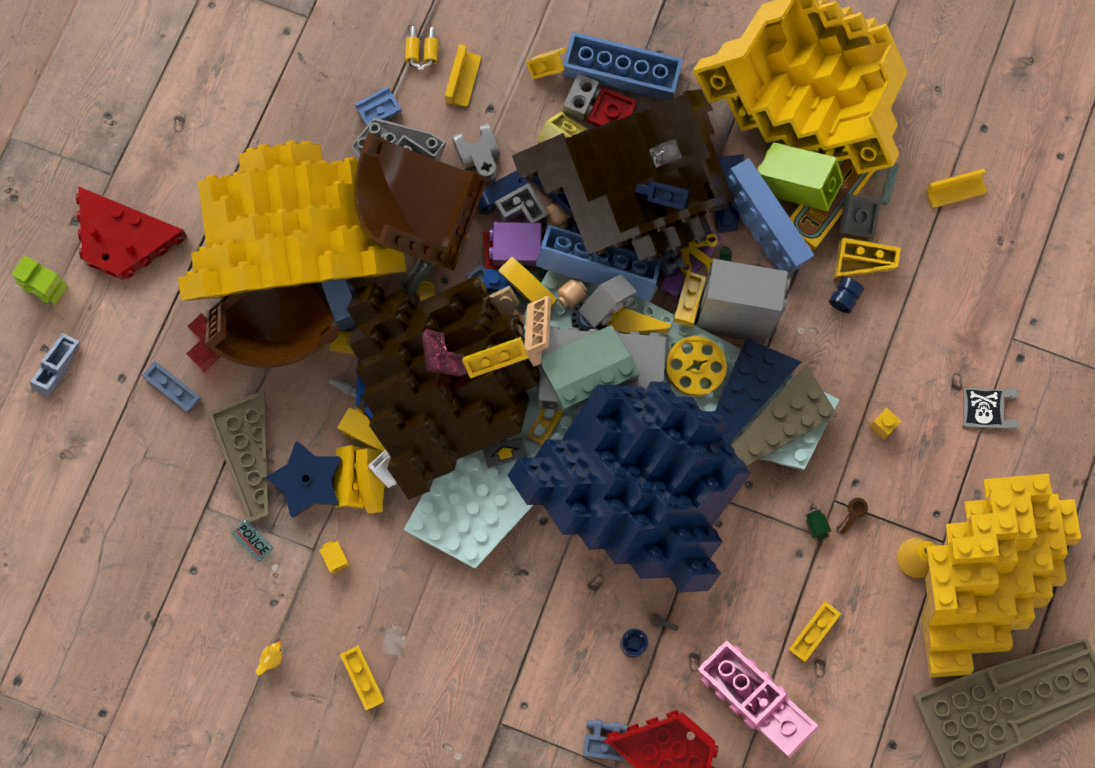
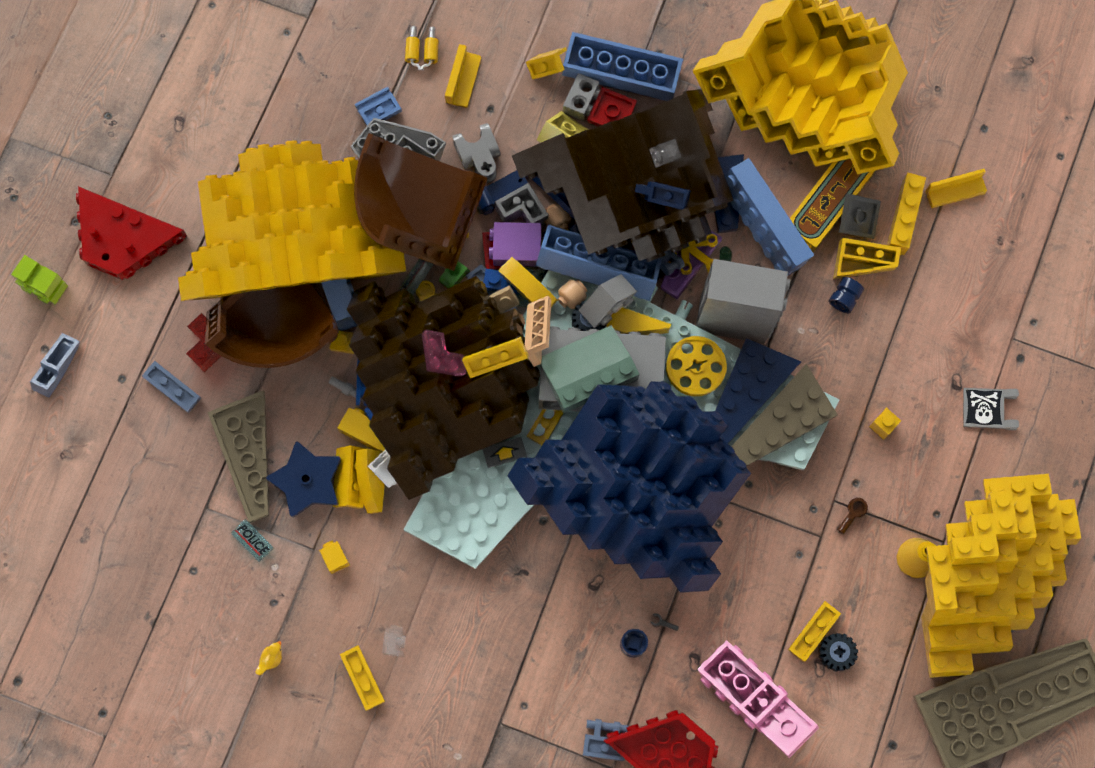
(452, 278): none -> bright green leg
(689, 299): yellow plate -> none
(801, 176): lime brick -> none
(818, 525): dark green brick -> none
(832, 655): none -> black wheel
(889, 184): clear light blue tile -> none
(906, 212): none -> yellow brick

